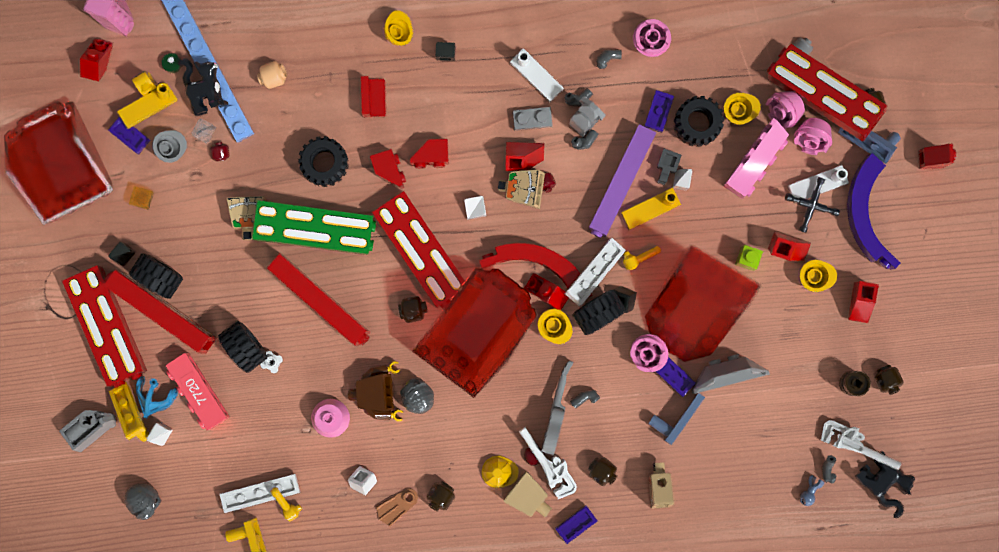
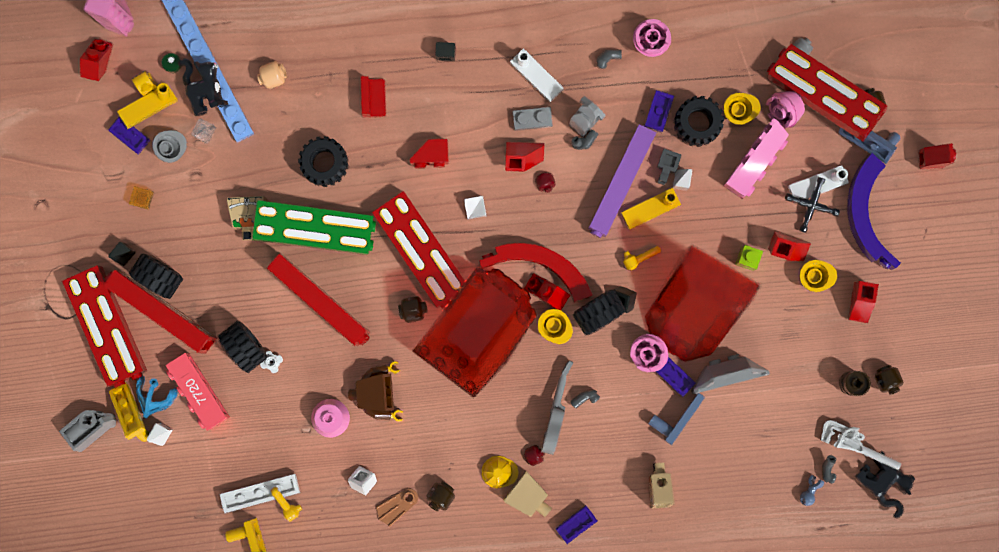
(55, 162): clear red windscreen -> none
(141, 500): dark grey hair -> none
(219, 151): dark red piece -> none
(386, 168): red slope -> none
(398, 28): yellow piece -> none
(417, 396): dark grey hair -> none
(524, 187): tan torso -> none
(554, 469): white piece -> none
(573, 100): dark grey arm -> none
(595, 272): white plate -> none
(603, 471): dark brown head -> none
(814, 136): bright pink cone -> none

